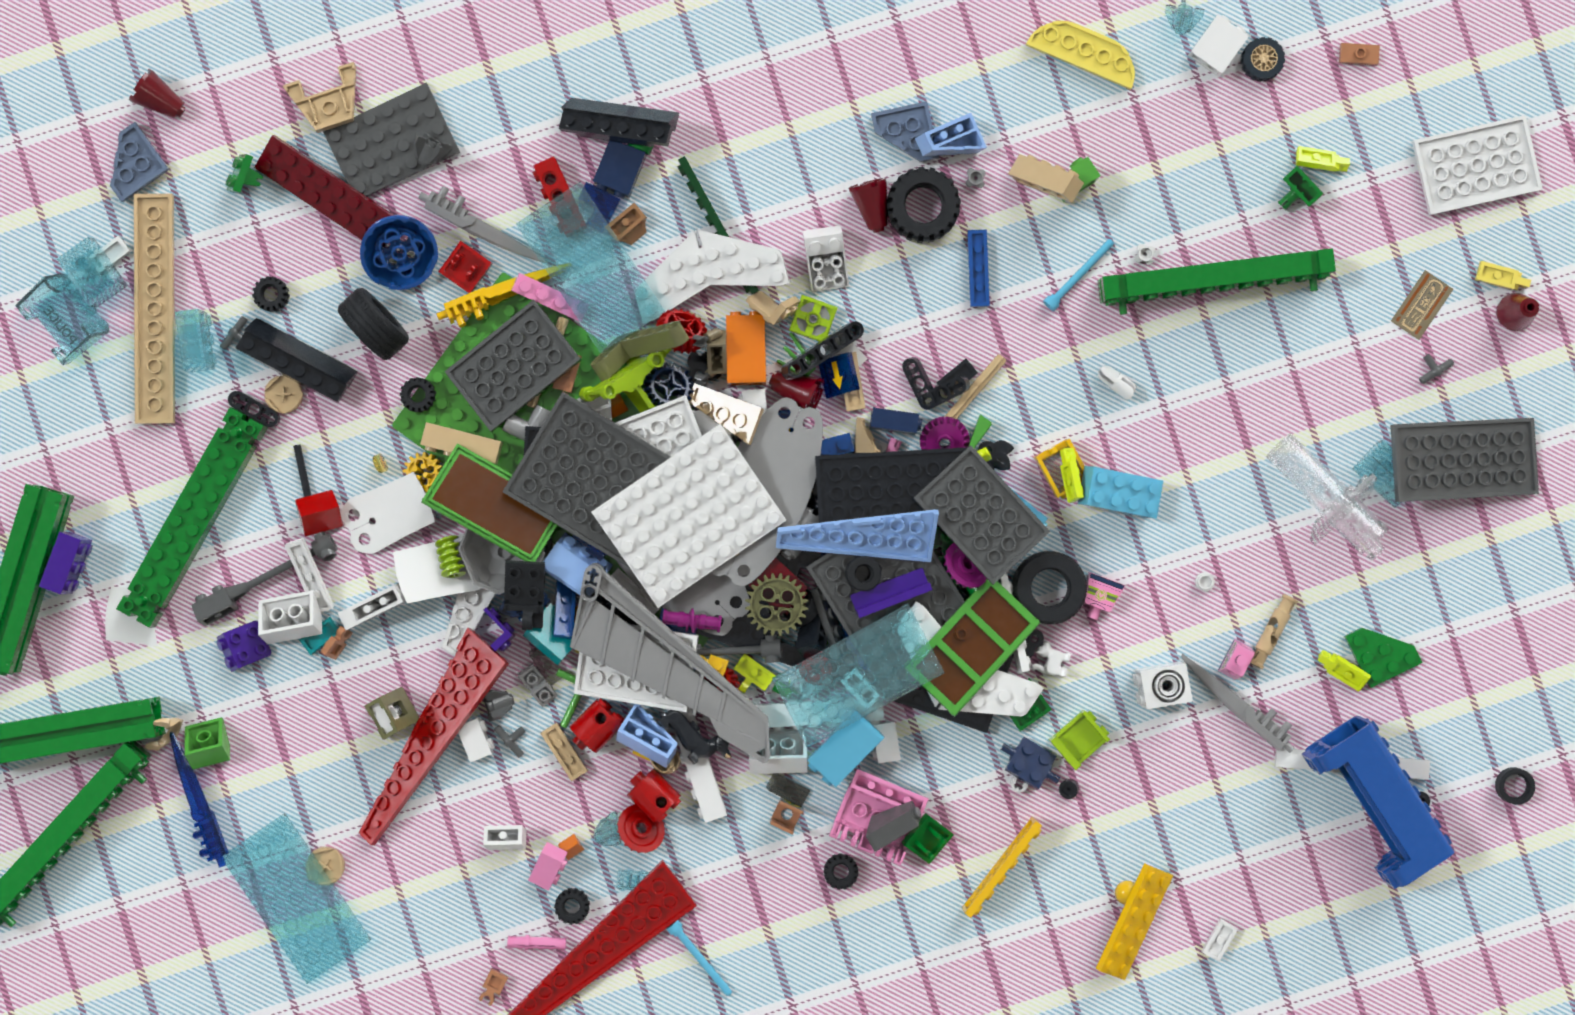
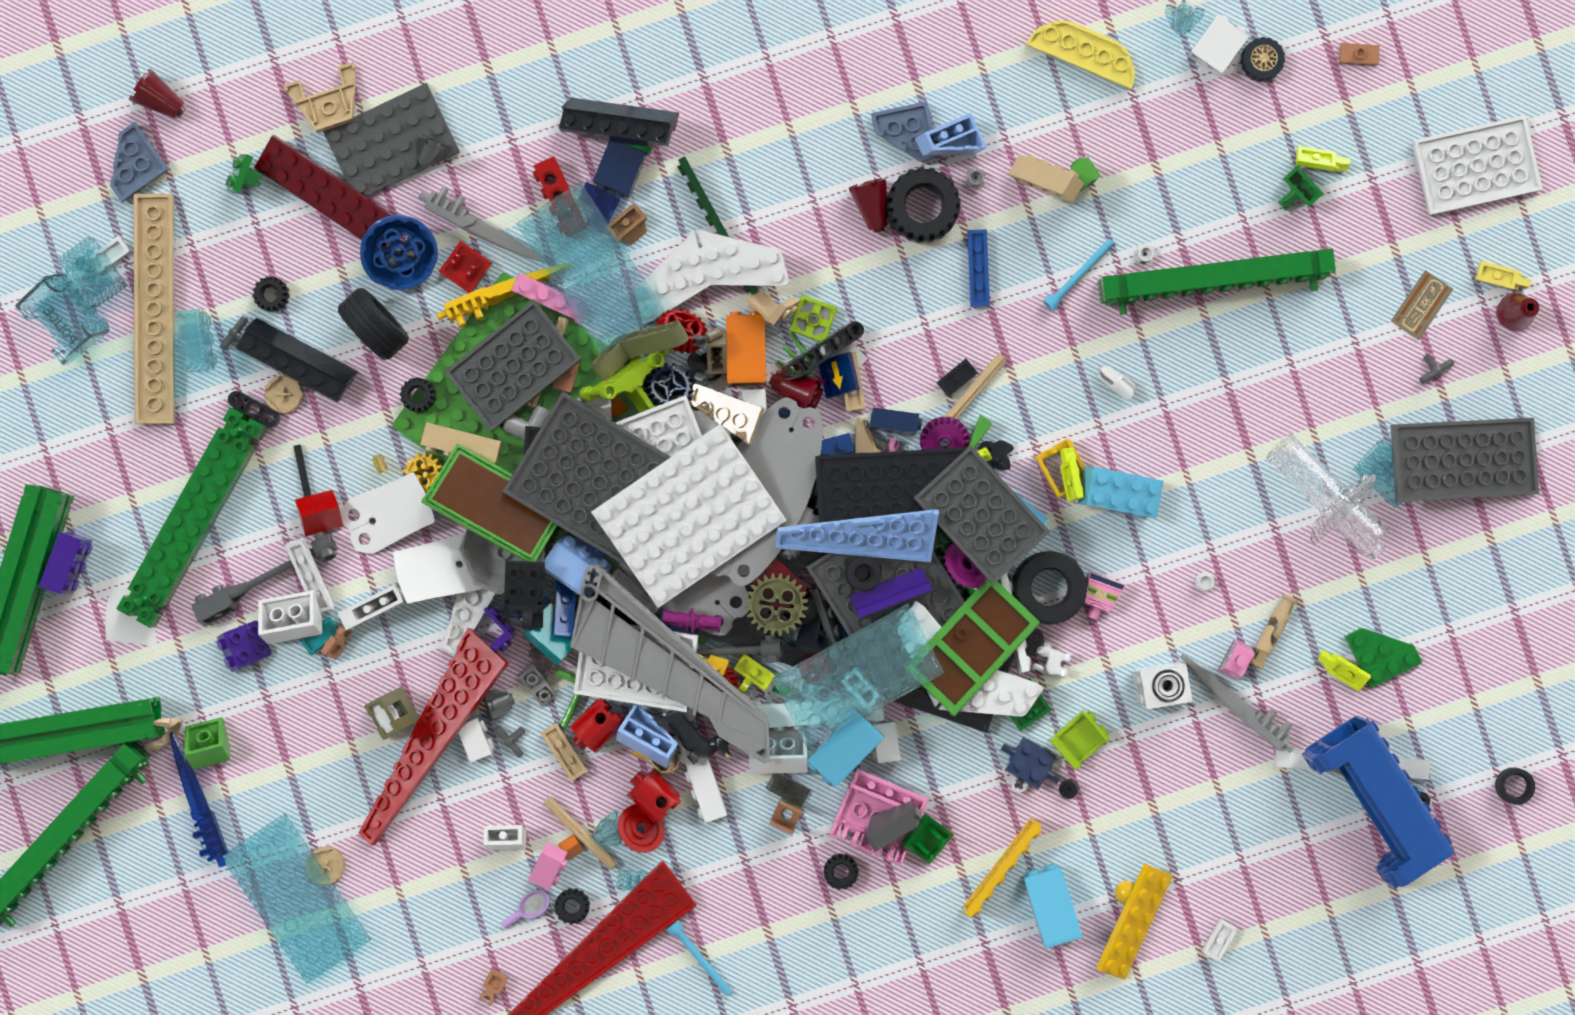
(448, 557): lime piece -> none
(529, 907): none -> lavender piece
(536, 942): bright pink pin -> none
(580, 833): none -> tan axle
(826, 258): white slope -> none
(933, 393): black beam -> none
(1052, 906): none -> medium azure slope

